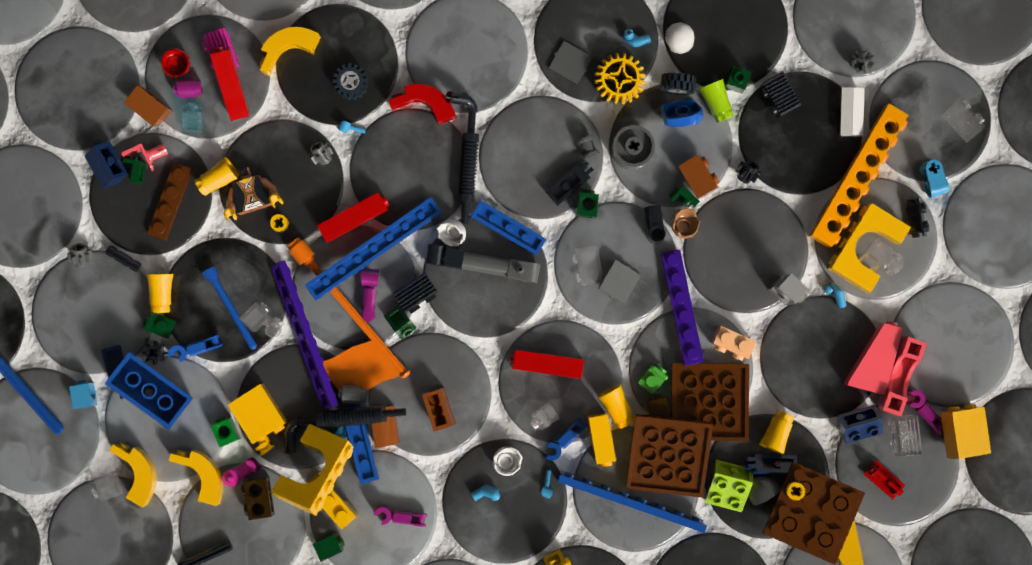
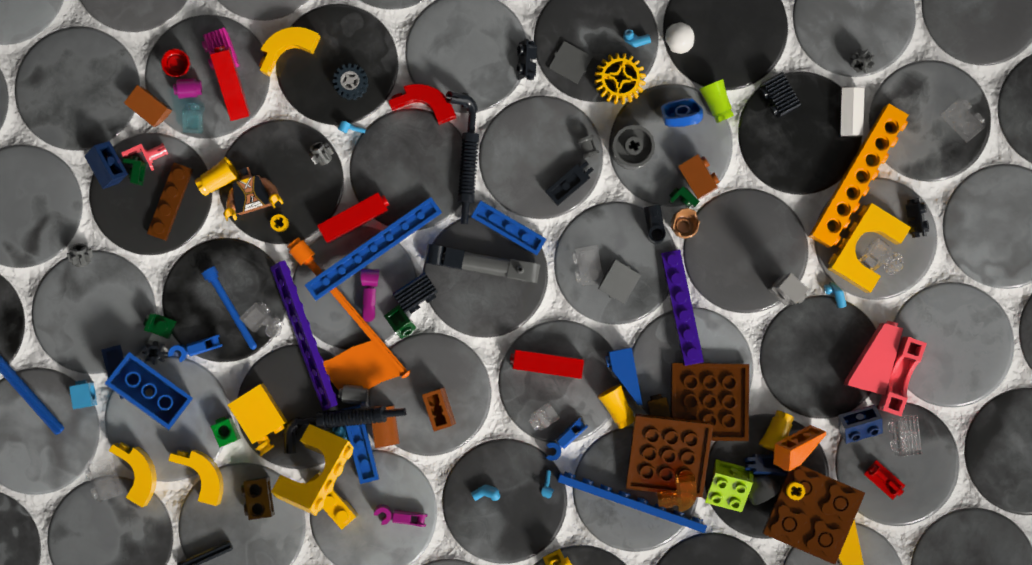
(123, 258): black axle -> none
(160, 291): yellow plant -> none
(238, 473): dark pink piece -> none
(329, 546): dark green brick -> none
(451, 232): white hair -> none
(507, 460): white hair -> none
(525, 69): none -> black hinge
(584, 212): dark green brick -> none
(601, 439): yellow brick -> none
(624, 368): none -> blue slope
(653, 378): bright green bracket -> none
(678, 83): black wheel -> none
(684, 495): none -> clear orange brick
(733, 342): light nougat brick -> none
(737, 79): dark green brick -> none
(748, 171): black gear -> none
(797, 447): none -> orange slope
(924, 410): magenta piece -> none
(935, 180): dark azure piece -> none
(965, 431): yellow brick -> none

